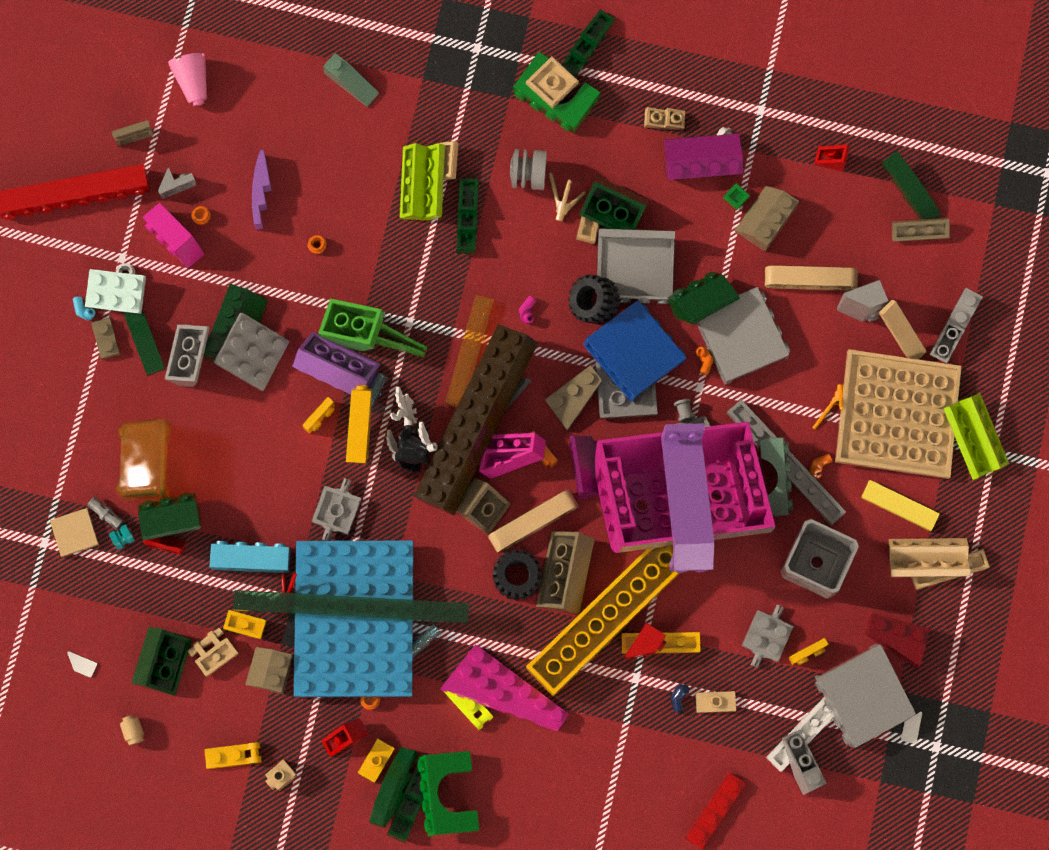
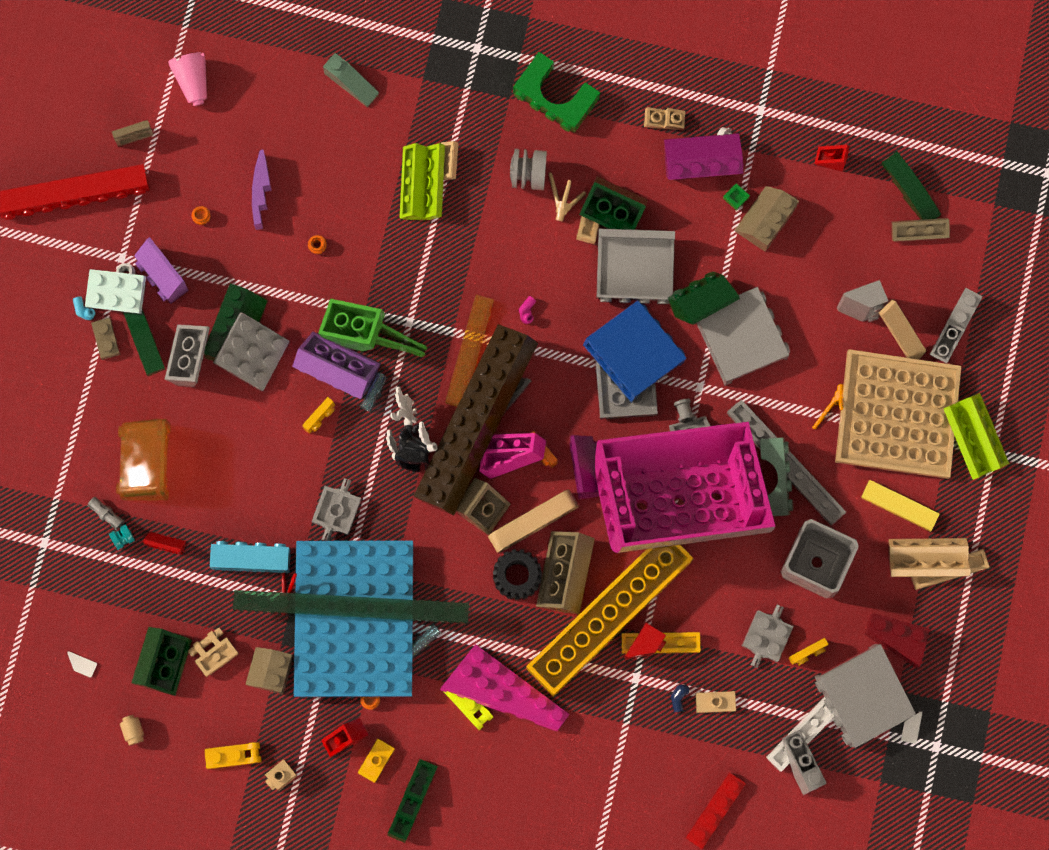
(74, 532): tan tile -> none
(160, 272): none -> medium lavender slope
(169, 516): dark green slope -> none
(170, 186): light grey slope -> none
(173, 235): dark pink wedge -> none
(244, 624): yellow plate -> none
(359, 424): yellow slope -> none
(390, 792): dark green slope -> none
(439, 819): green arch -> none
(467, 216): dark green slope -> none
(552, 82): tan tile -> none
(574, 395): dark tan wing -> none
(581, 297): black tyre -> none
(588, 42): dark green slope -> none
(688, 498): medium lavender panel -> none
(706, 359): orange arm -> none
(811, 278): tan beam -> none
(817, 465): orange arm -> none

